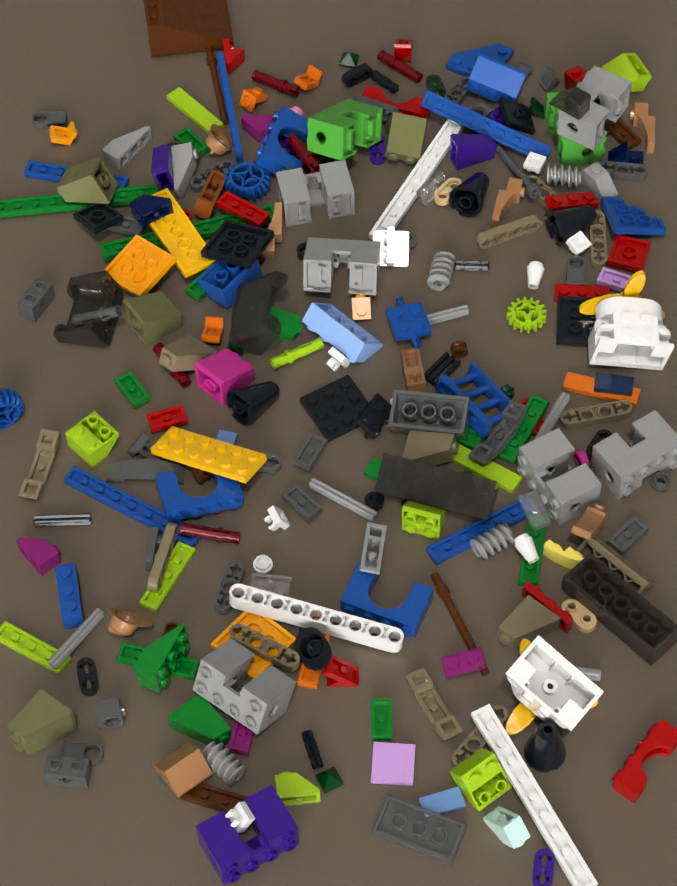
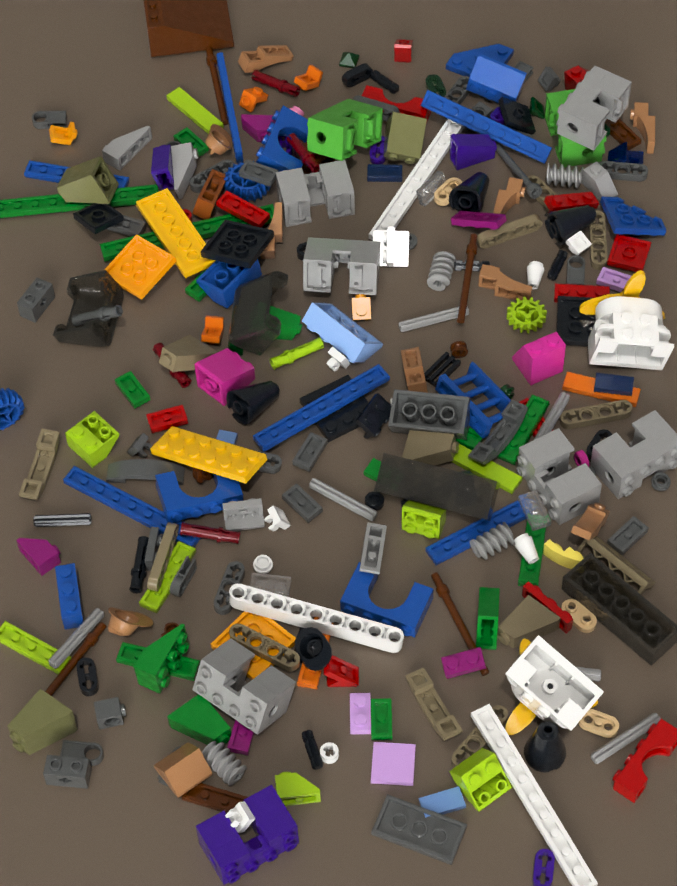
(90, 640): none -> reddish brown bar
(138, 572): none -> black pin
(150, 208): clear blue slope -> none
(152, 316): olive slope -> none
(183, 577): none -> dark grey piece
(233, 57): red slope -> none
(243, 514): none -> light grey bracket
(258, 173): none -> dark grey plate
(264, 57): none -> medium nougat slope
(321, 408): none -> blue tile
(329, 759): none -> white bush
(329, 779): dark green slope -> none
(360, 713): none -> lavender plate
(384, 173): none -> dark blue tile
(394, 63): dark red pin -> none
(408, 321): blue plate -> none
(471, 251): none -> reddish brown bar
(478, 219): none -> magenta plate
(488, 618): none -> green slope
(505, 287): none -> medium nougat slope
(507, 827): light aqua slope -> none
(534, 162): white tile -> none
(541, 358): none -> dark pink slope
(557, 265): none -> black axle
(573, 102): clear smoke slope -> none
(599, 722): none -> tan plate
(624, 738): none -> light grey axle
(630, 68): lime slope -> none

